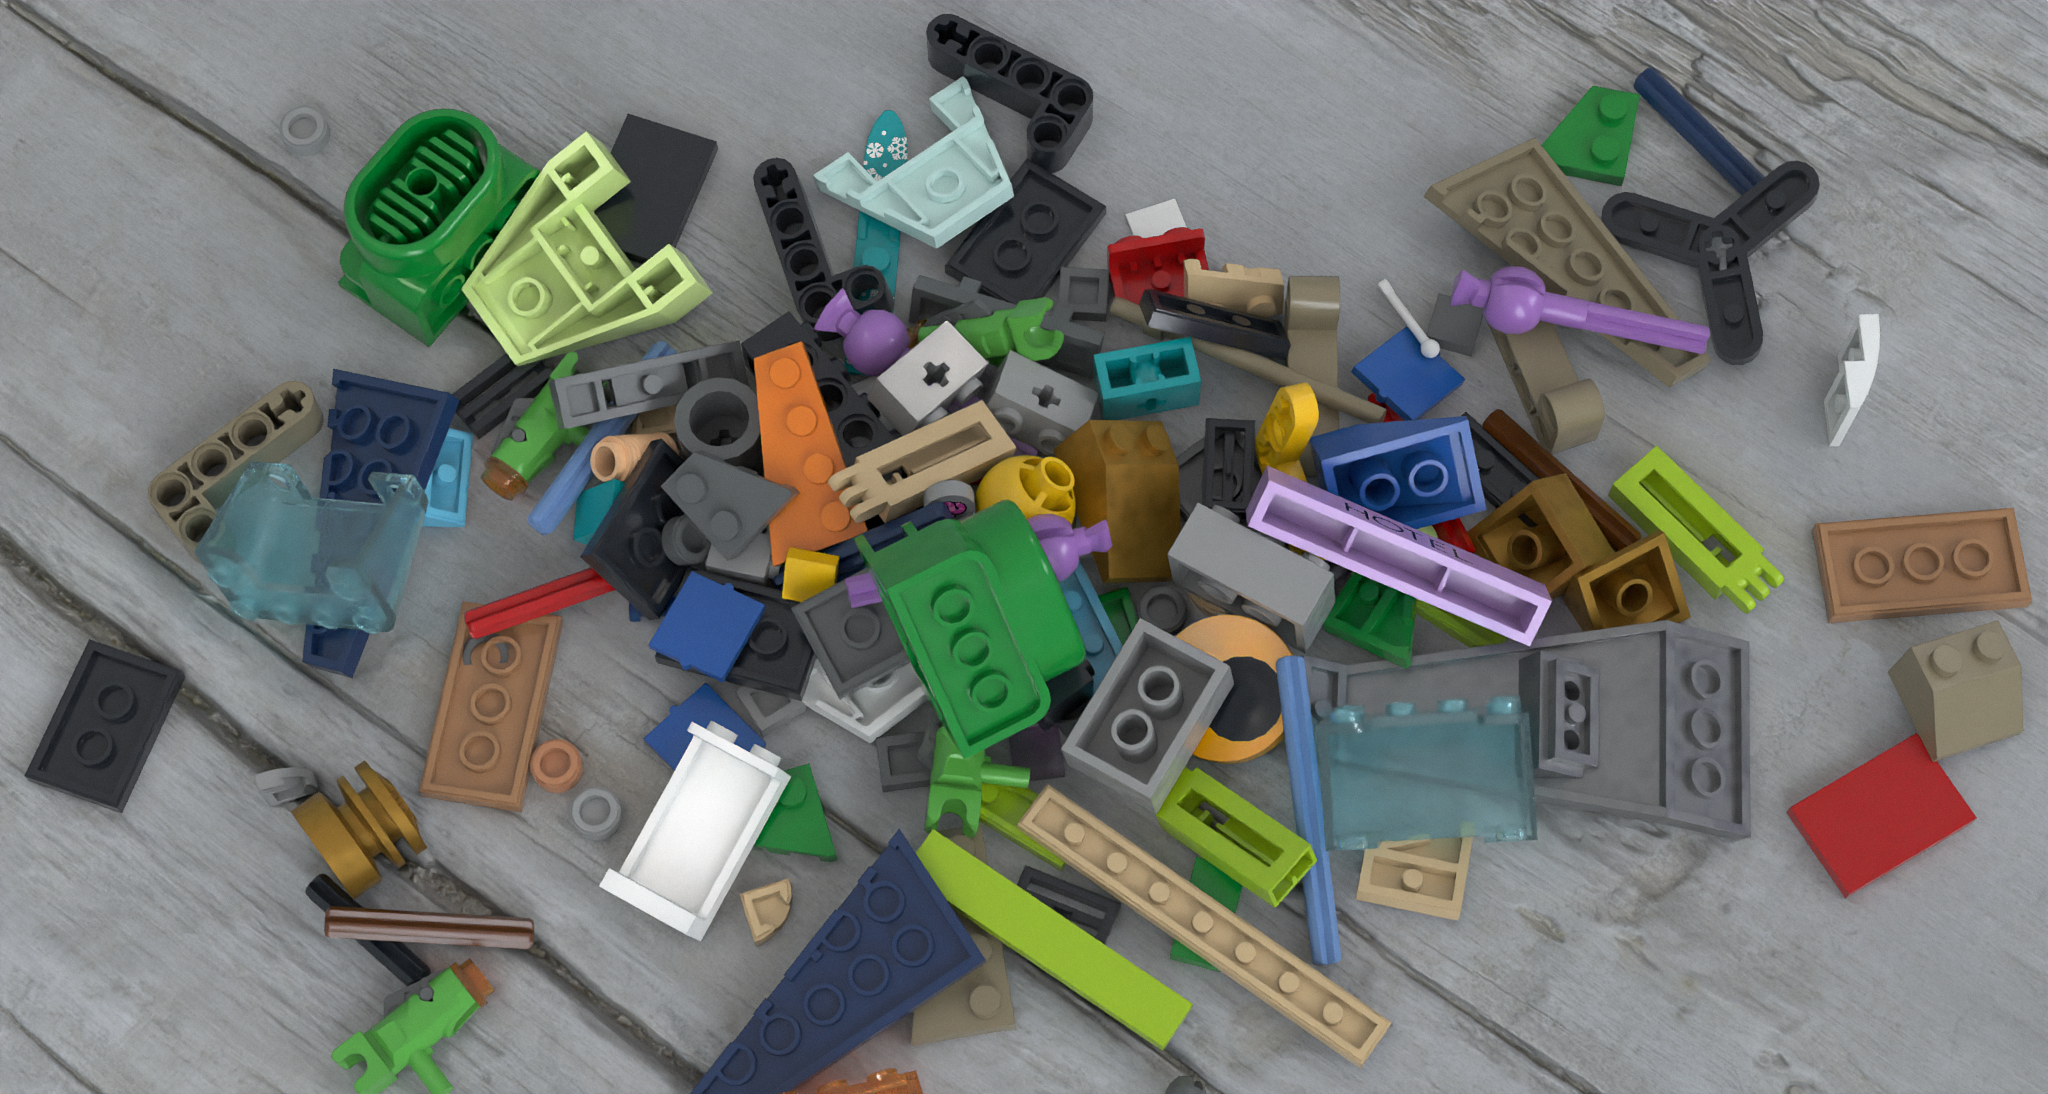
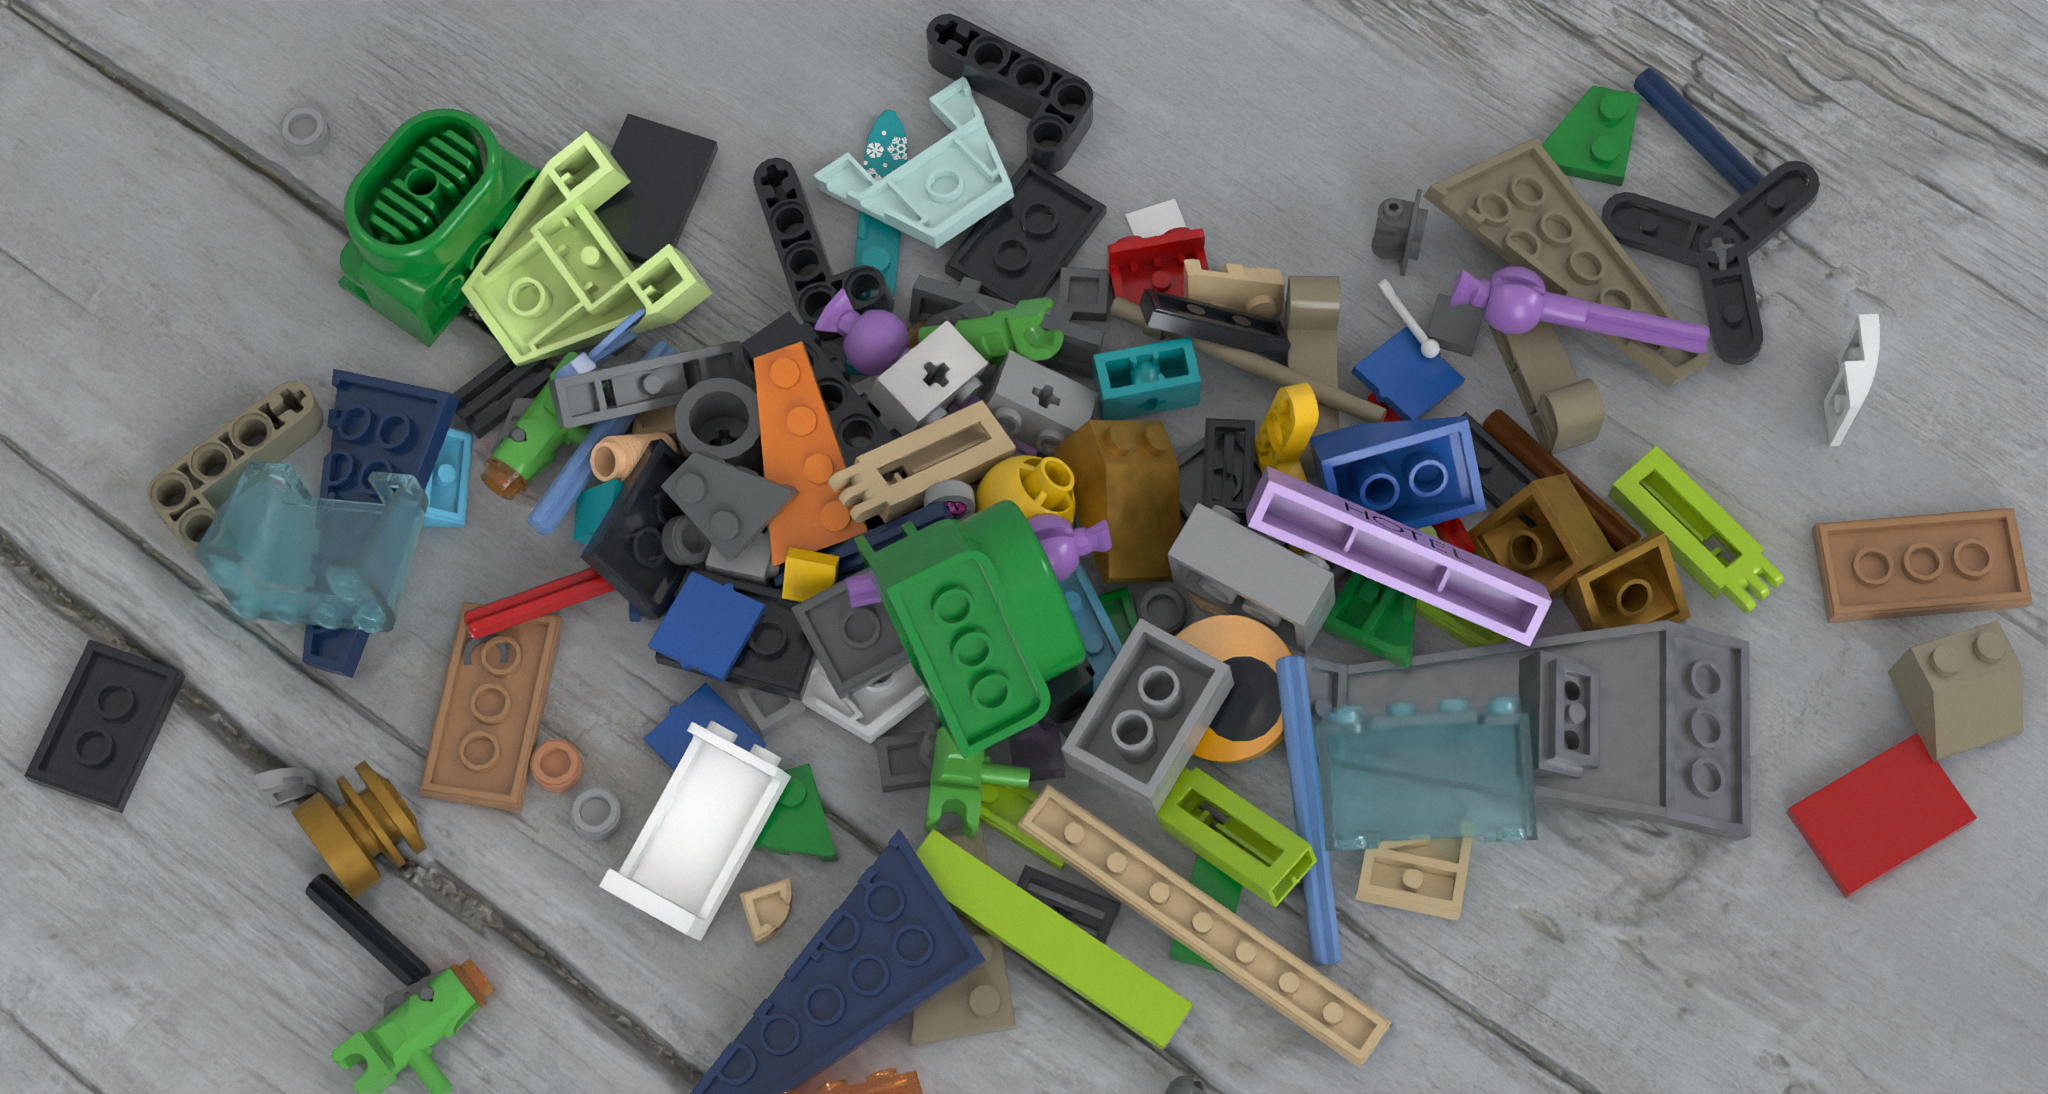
(429, 927): axle -> none
(607, 349): none -> medium blue piece
(1399, 230): none -> dark grey hinge

